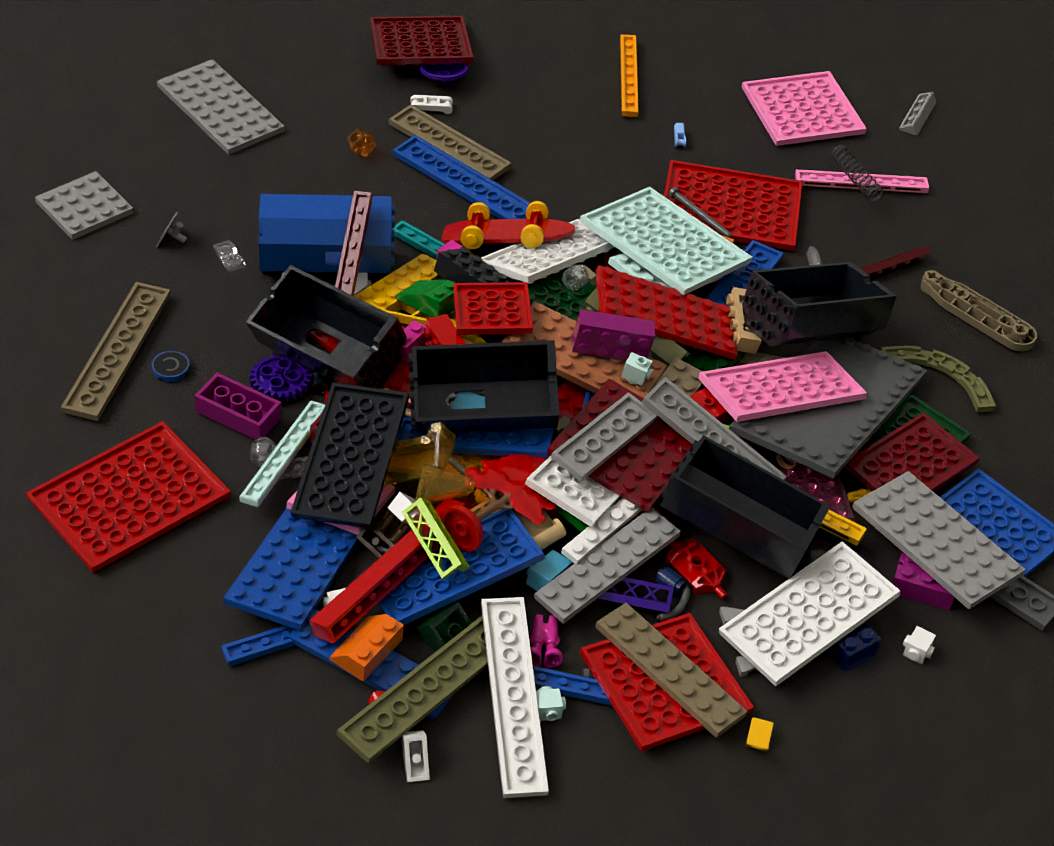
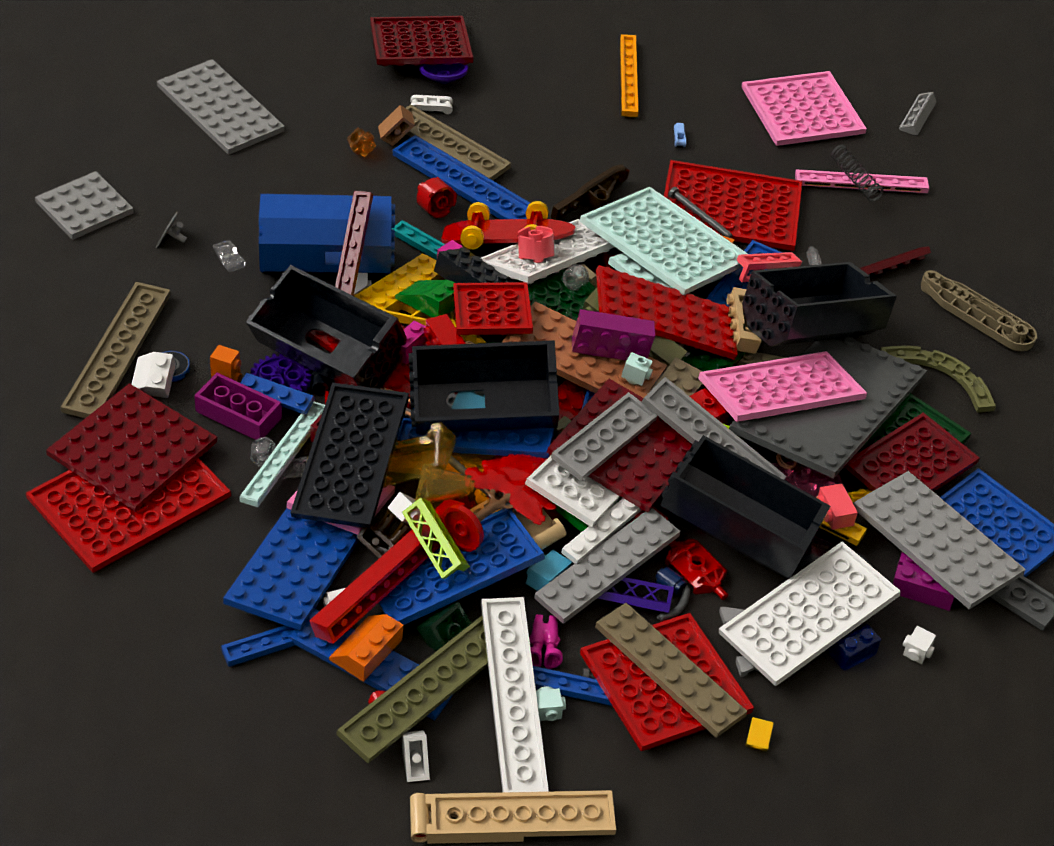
(132, 446): none -> dark red plate
(154, 374): none -> white slope
(226, 362): none -> orange brick
(289, 397): none -> blue plate
(396, 125): none -> medium nougat brick
(436, 197): none -> red brick
(509, 816): none -> tan hinge
(536, 243): none -> coral brick
(593, 193): none -> dark brown piece
(766, 261): none -> coral fence
(842, 511): none -> coral brick

